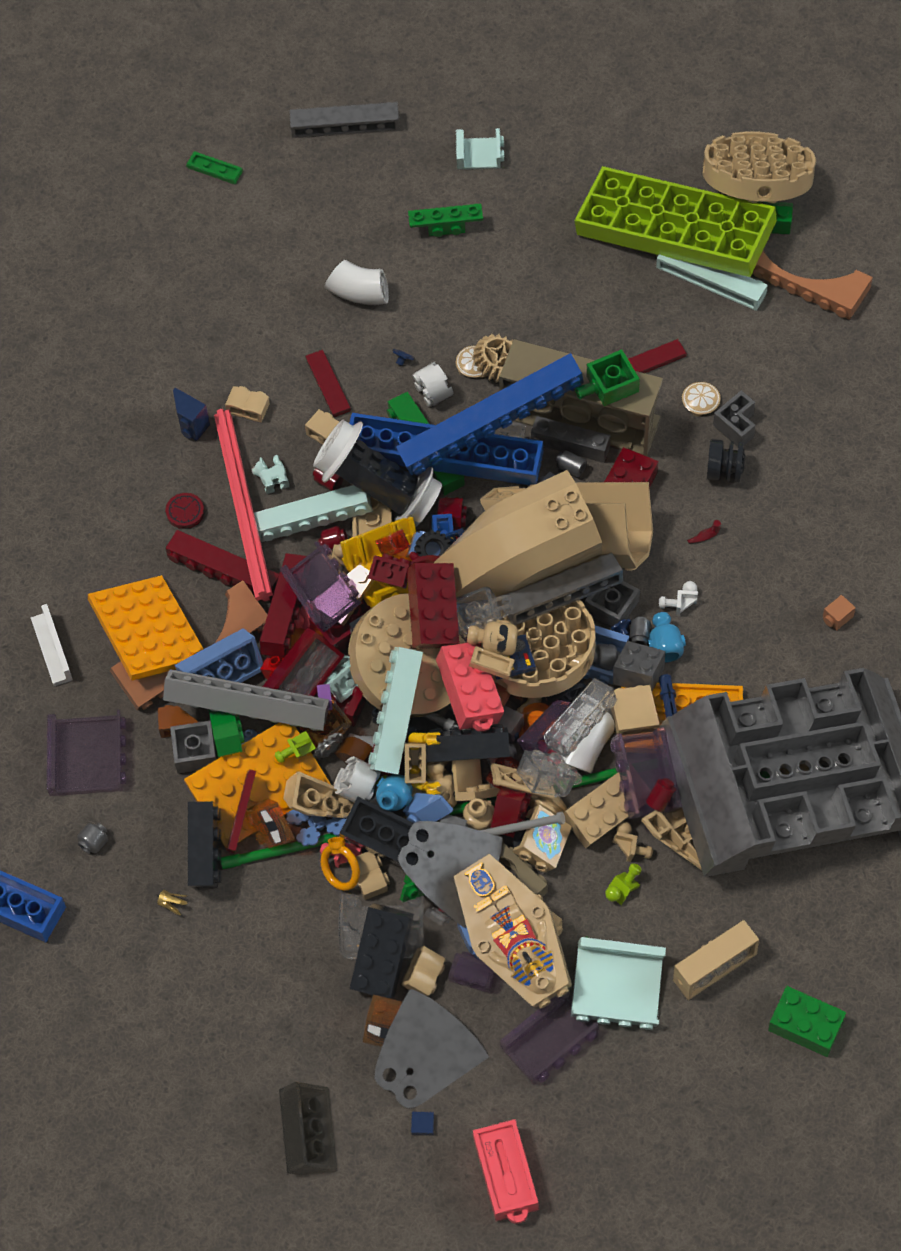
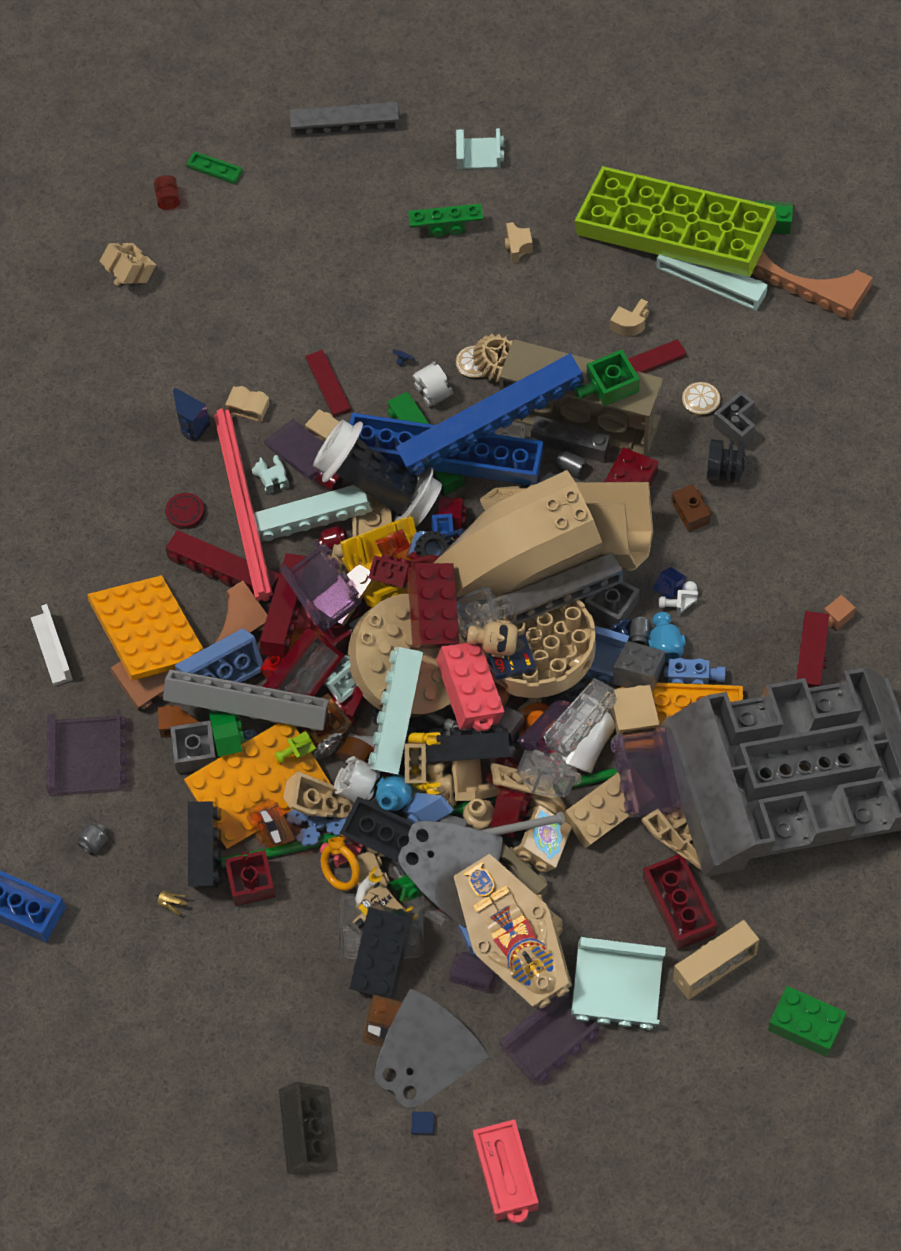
(127, 263): none -> tan brick
(167, 192): none -> clear red wheel
(242, 806): dark red tile -> none
(250, 878): none -> dark red brick
(296, 447): none -> clear purple tile
(324, 692): medium lavender piece -> none
(358, 284): white brick -> none
(371, 892): none -> torso
(397, 885): none -> green piece
(424, 971): tan brick -> none
(491, 663): tan tile -> none
(518, 241): none -> tan brick
(605, 656): flat silver head -> none
(623, 885): lime piece -> none
(628, 842): tan piece -> none
(630, 323): none -> tan brick
(661, 794): dark red brick -> none
(667, 695): dark blue pin -> none
(669, 582): none -> clear blue brick
(679, 901): none -> dark red brick
(691, 507): none -> reddish brown brick
(693, 671): none -> medium blue brick
(707, 533): dark red bar -> none
(759, 167): tan brick -> none
(812, 648): none -> dark red brick

